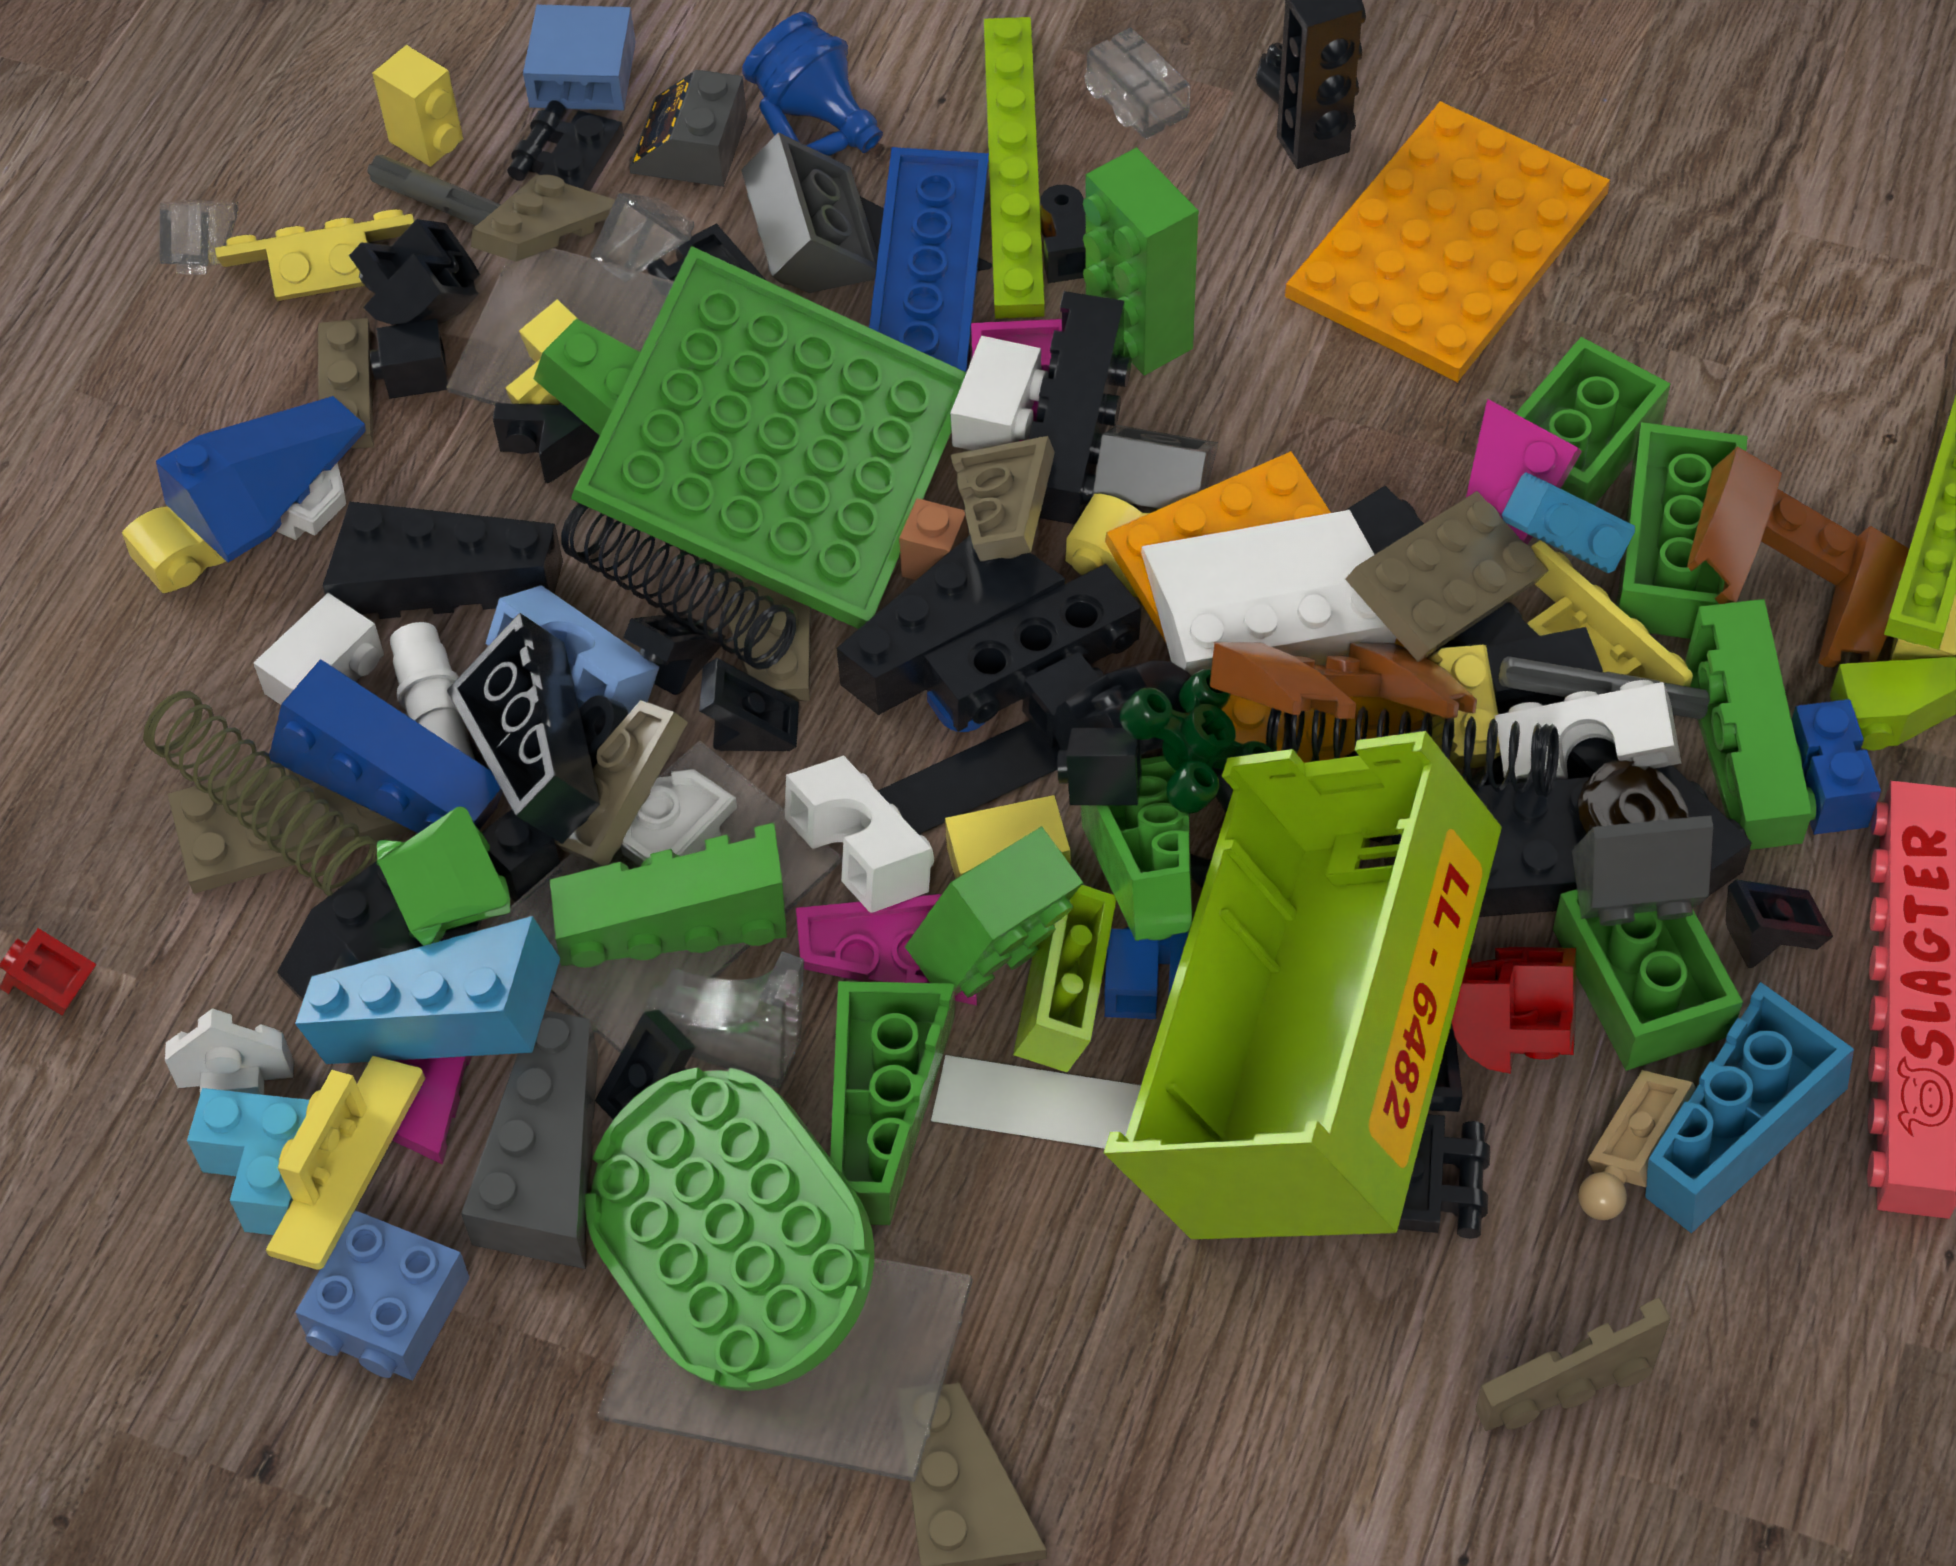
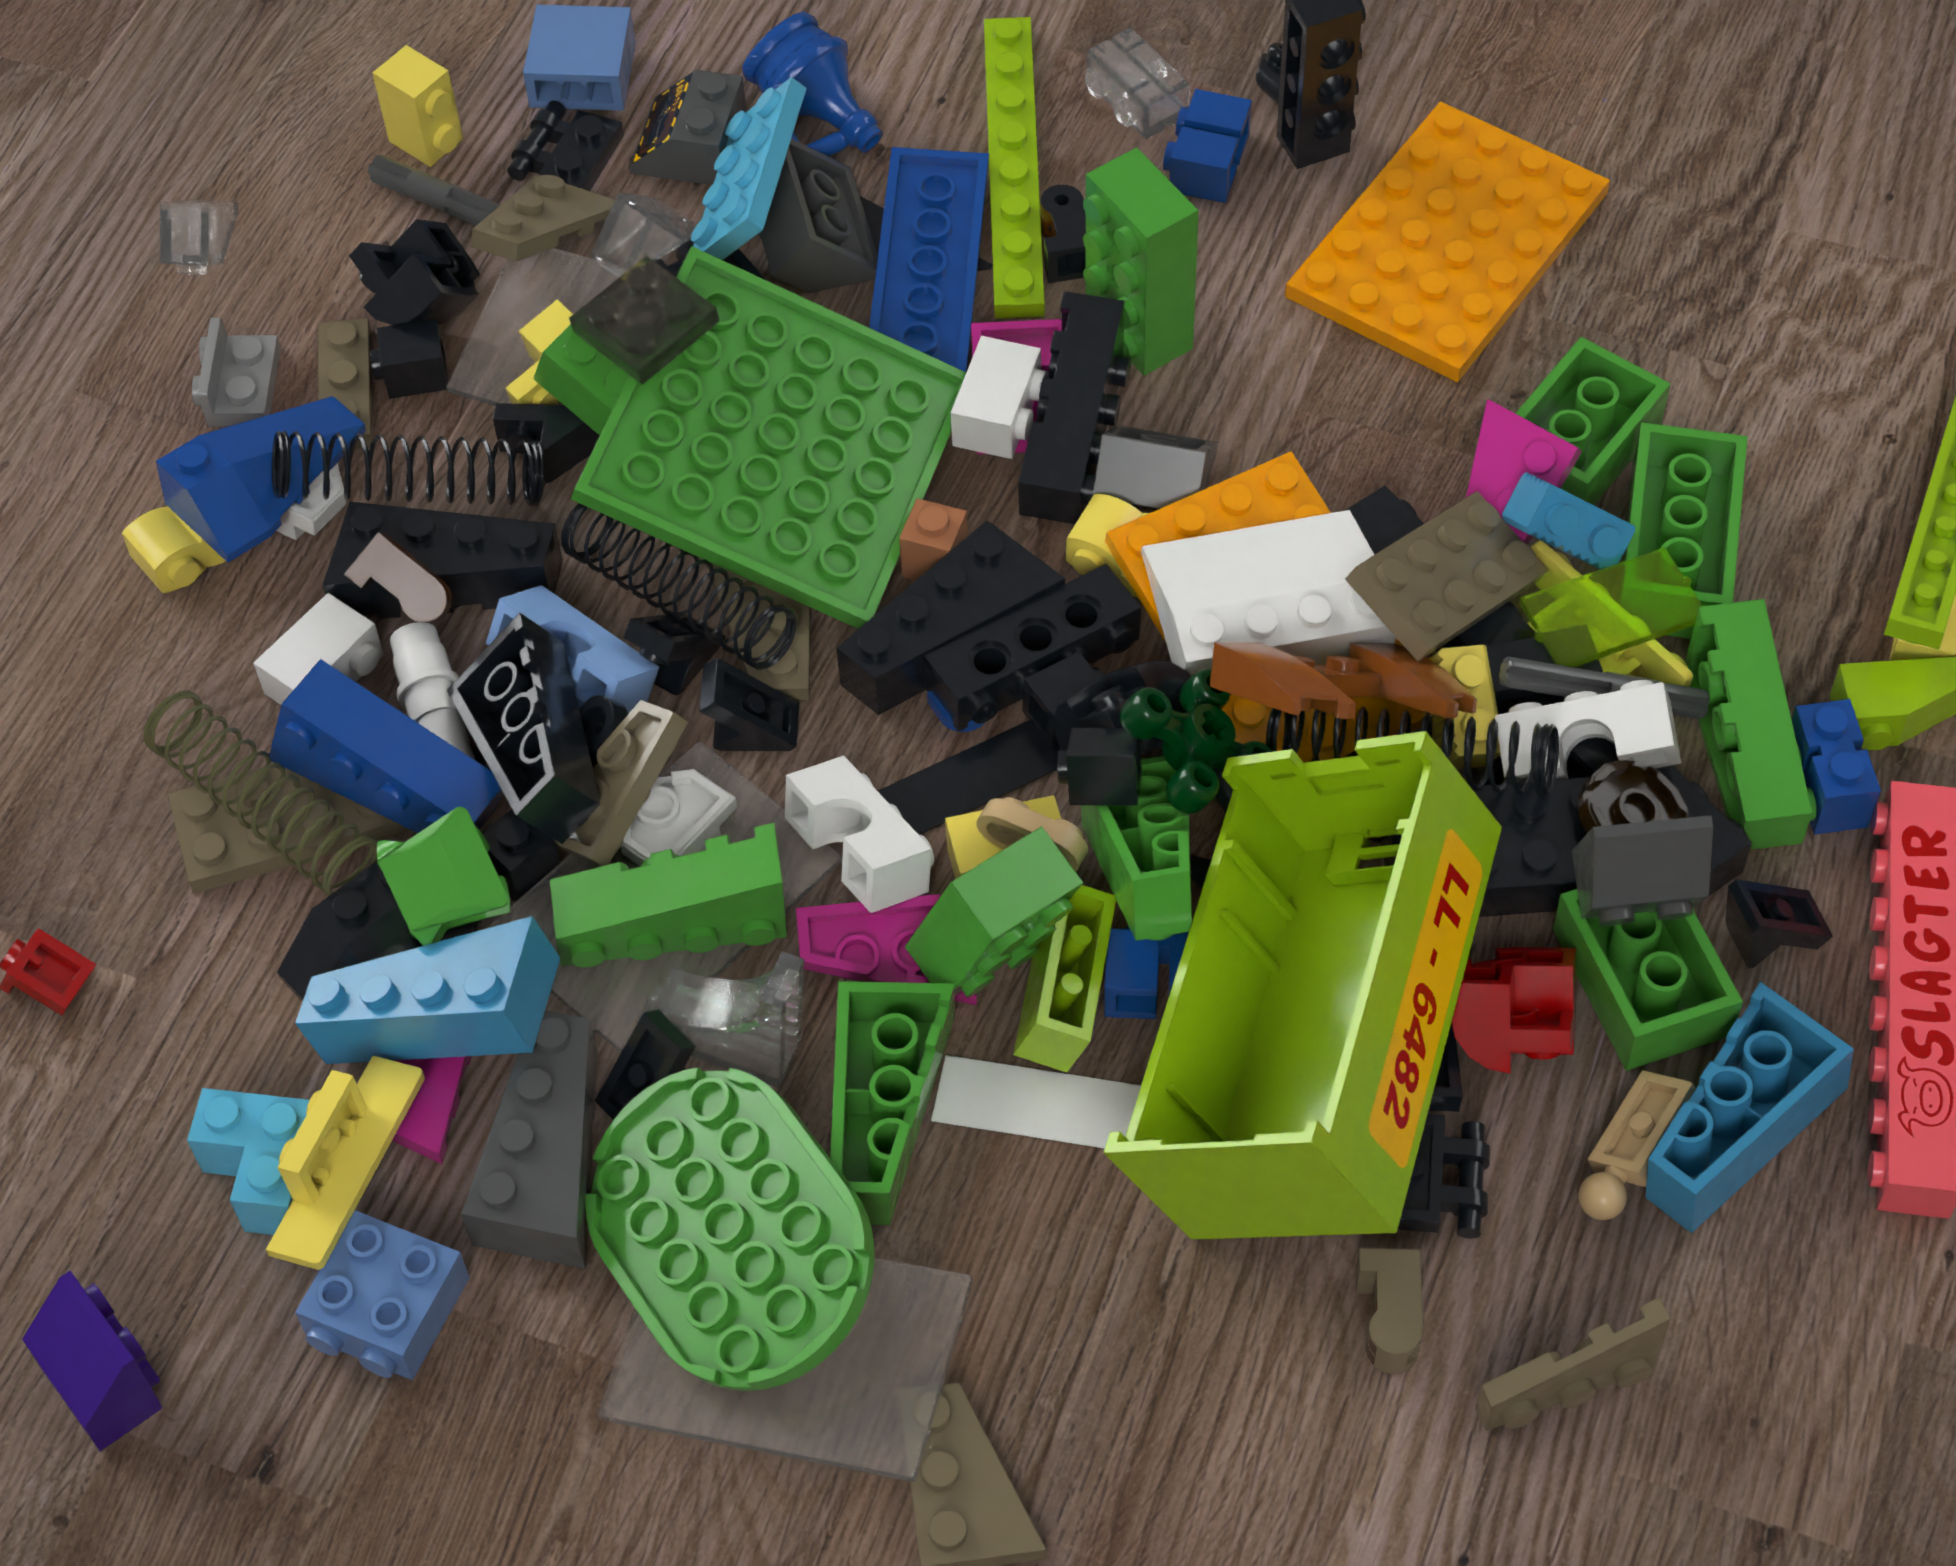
(92, 1361): none -> dark purple slope
(228, 1055): white plate -> none
(235, 375): none -> light grey bracket
(316, 259): light yellow bracket -> none
(419, 590): none -> leg
(532, 470): none -> black piece
(644, 319): none -> clear smoke plate
(748, 171): none -> medium azure plate
(1004, 494): dark tan wing -> none
(1010, 820): none -> tan plate
(1208, 145): none -> blue piece
(1397, 1306): none -> dark tan leg
(1612, 609): none -> clear neon green piece
(1749, 509): dark orange wedge -> none

